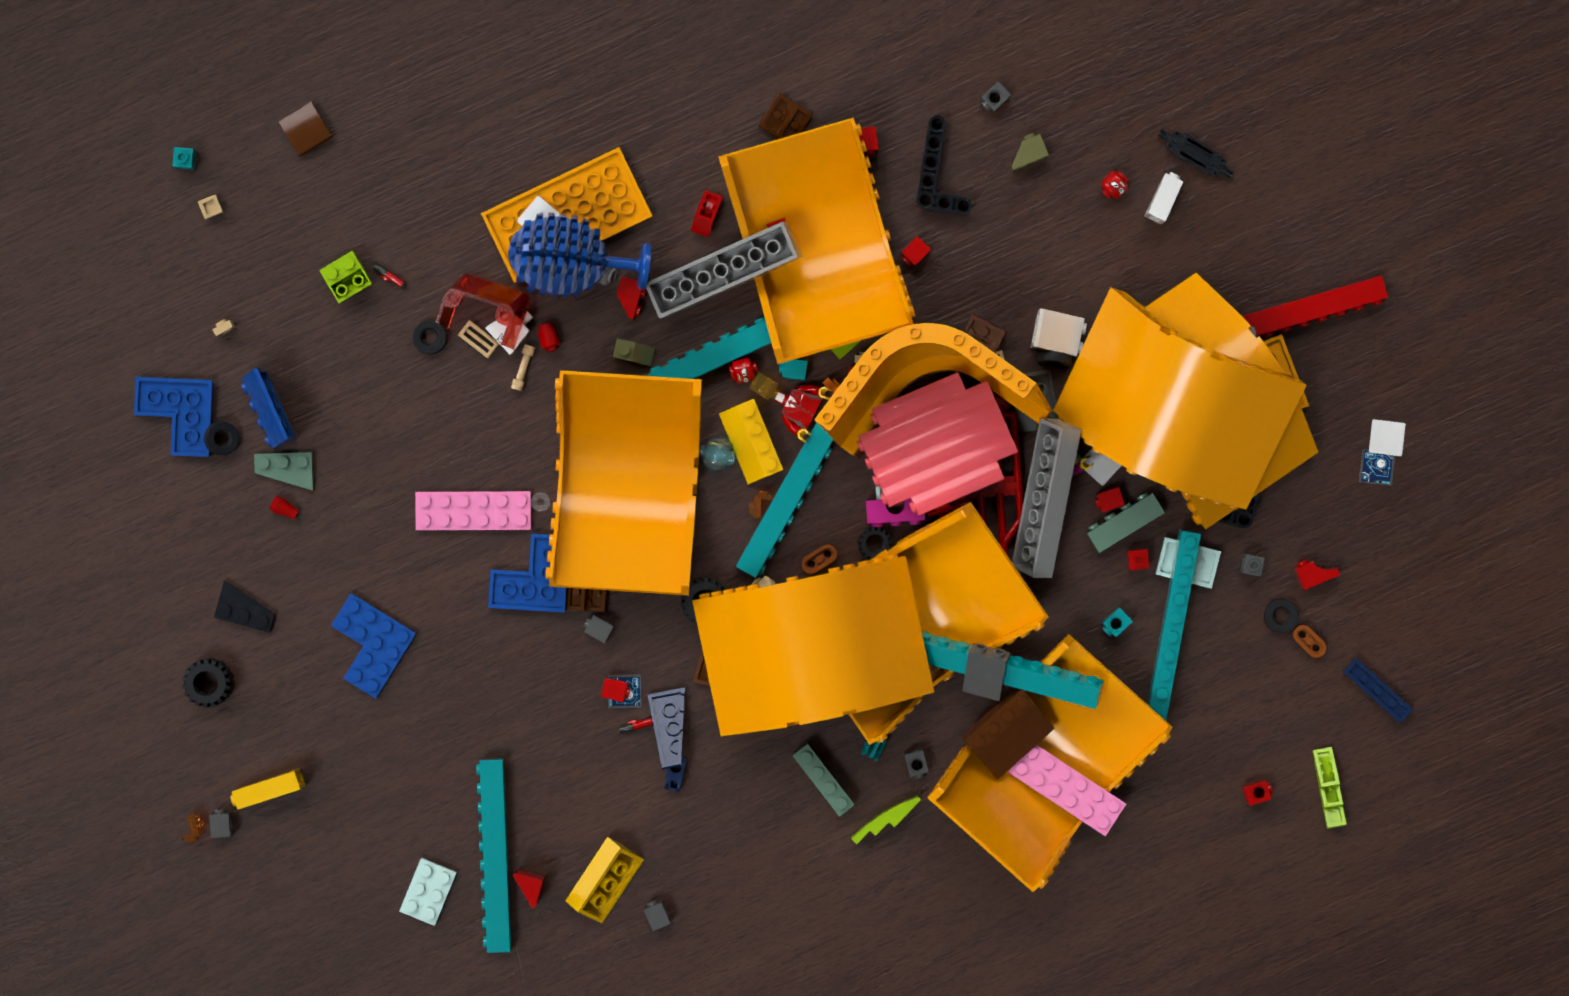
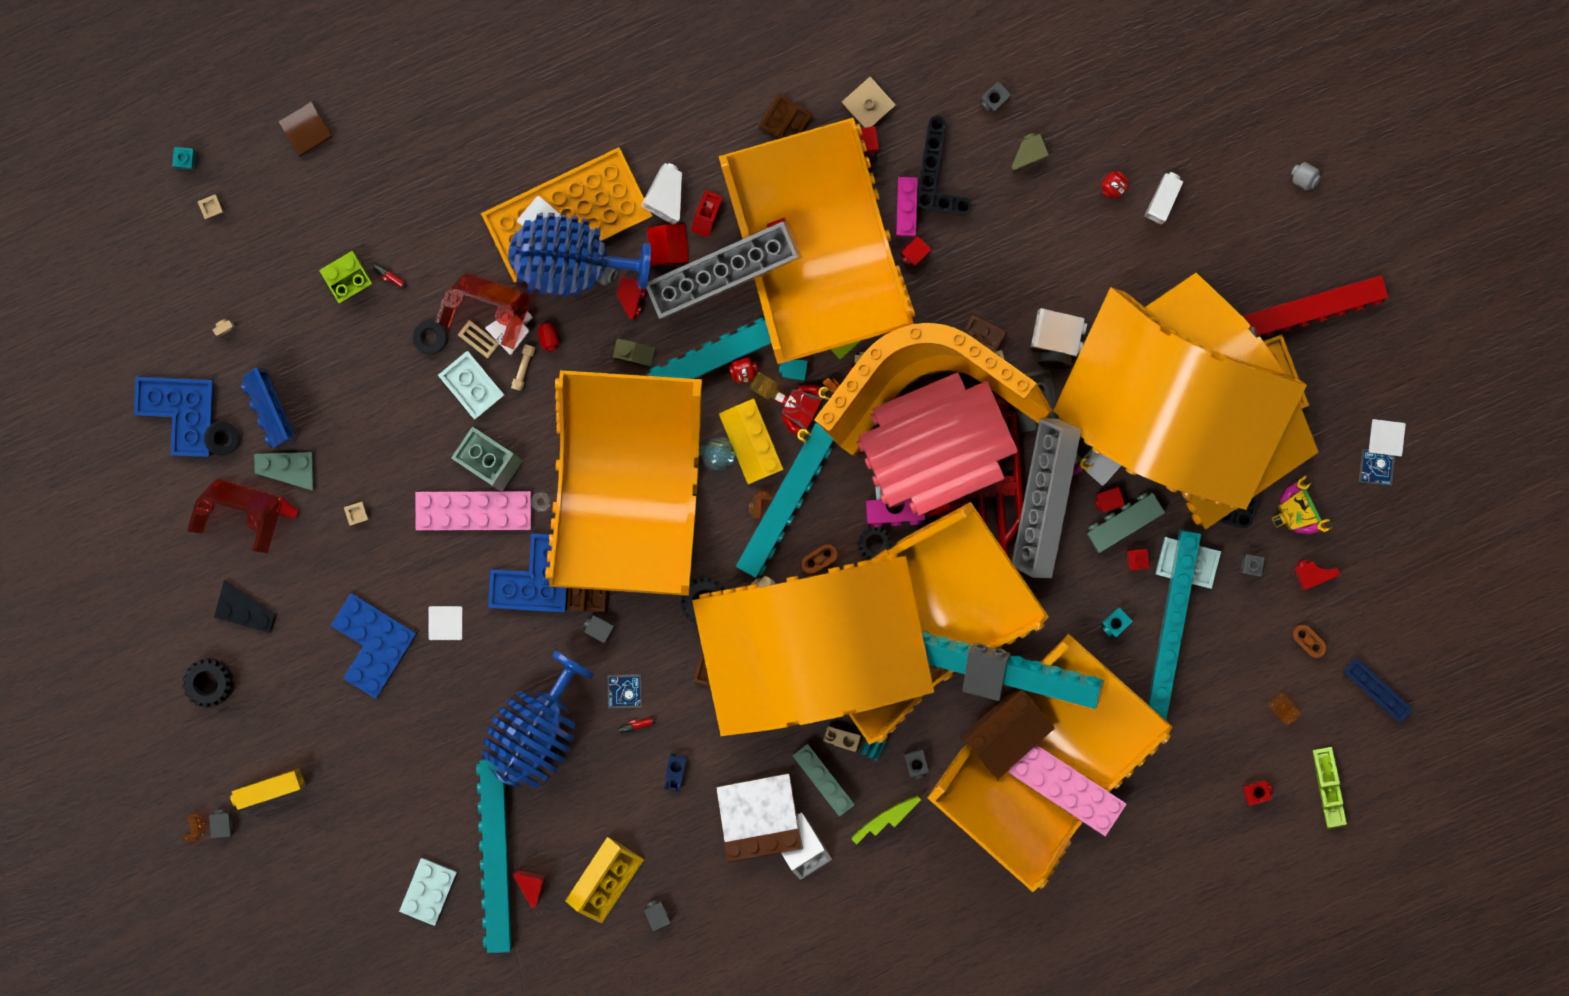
(261, 509): none -> clear red windscreen
(356, 513): none -> tan plate
(445, 623): none -> white sticker
(471, 385): none -> light aqua plate
(487, 459): none -> sand green slope
(533, 732): none -> blue plant
(615, 689): red brick -> none
(665, 194): none -> white slope
(667, 720): wing -> none
(668, 244): none -> red slope
(759, 817): none -> flat silver plate
(811, 856): none -> white slope
(842, 738): none -> tan leg
(868, 103): none -> tan plate
(906, 207): none -> dark pink arch
(1212, 164): black piece -> none
(1284, 709): none -> clear orange bracket
(1292, 615): black tyre -> none
(1299, 511): none -> torso
(1306, 176): none -> light grey head

